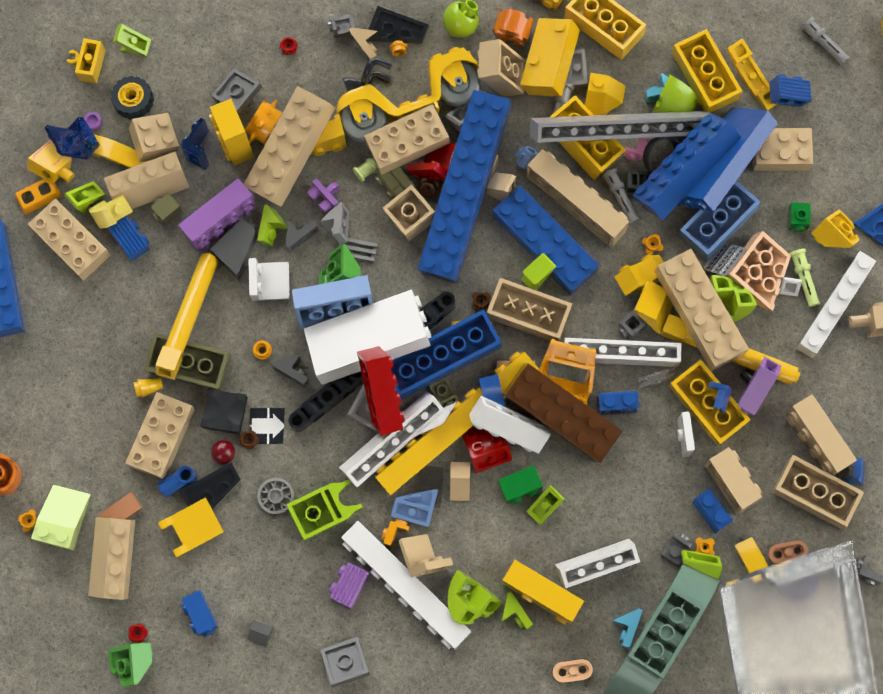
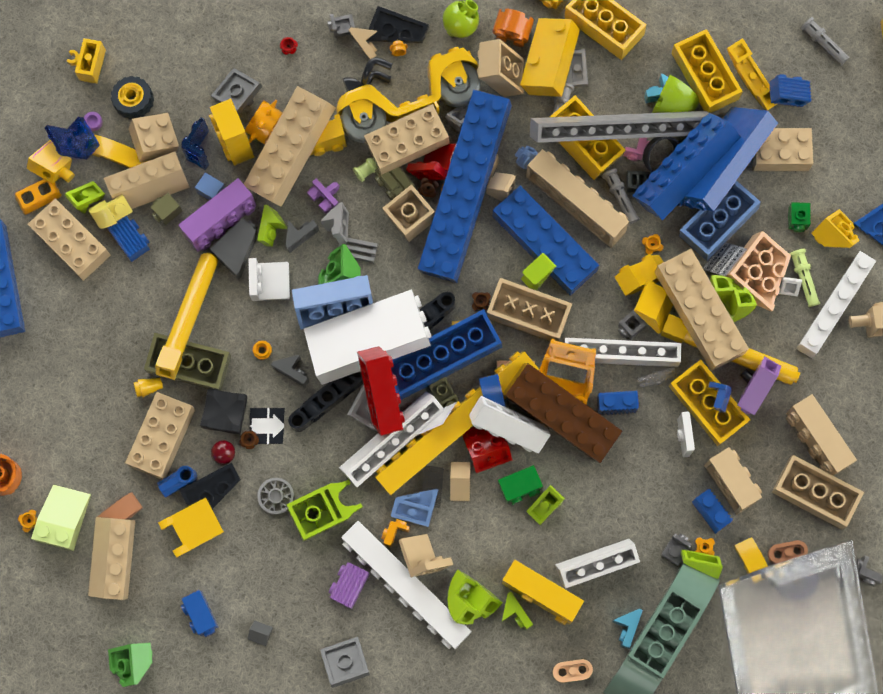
(131, 41): lime slope -> none
(137, 638): red plate -> none
(209, 186): none -> medium blue brick
(603, 94): yellow slope -> none
(858, 475): blue tile -> none

